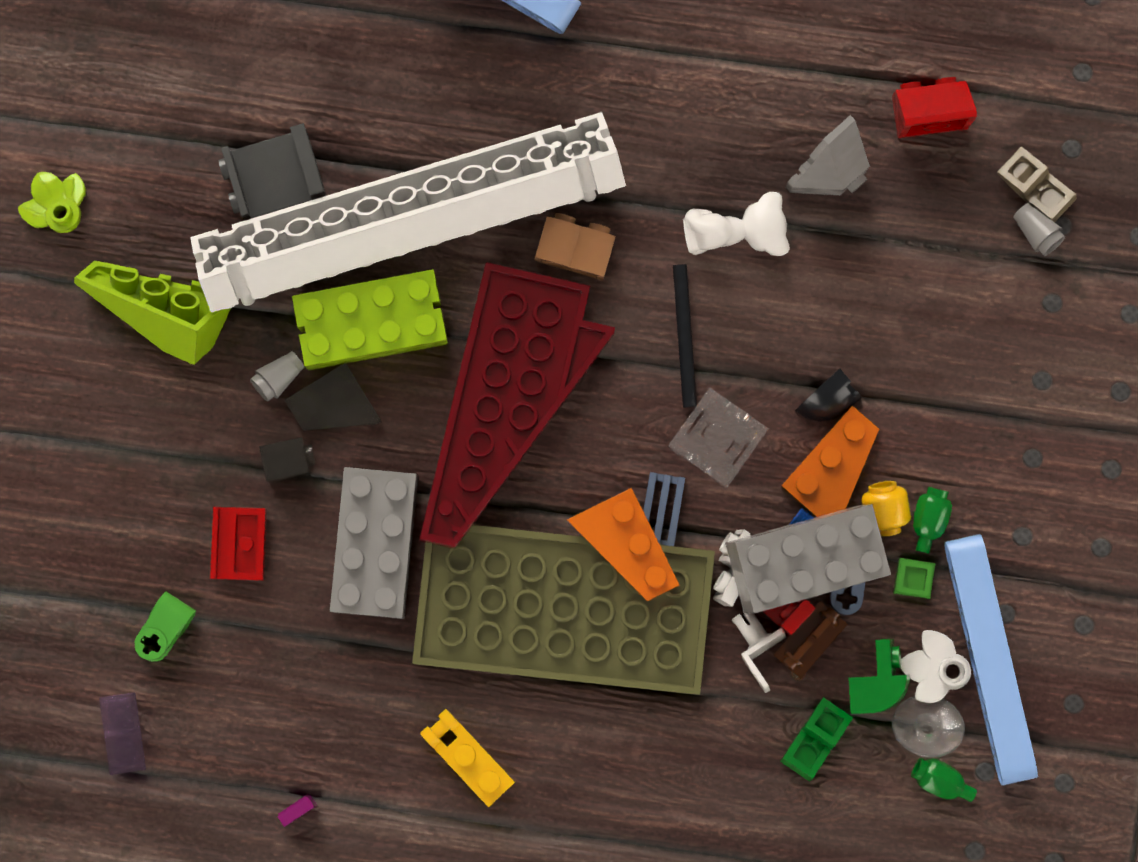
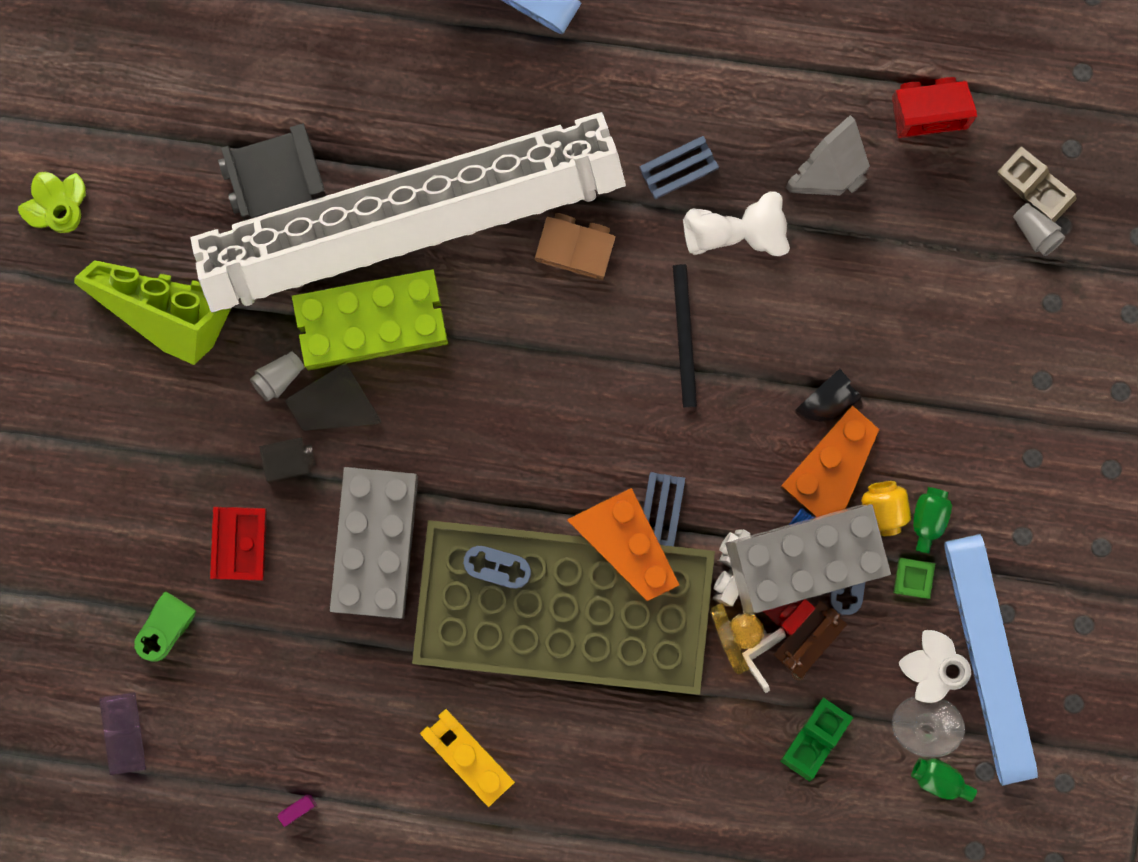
(500, 558): none -> sand blue beam
(515, 374): dark red wing -> none
(672, 155): none -> sand blue tile
(726, 425): clear brick -> none
(735, 635): none -> clear yellow tile
(882, 691): green brick -> none

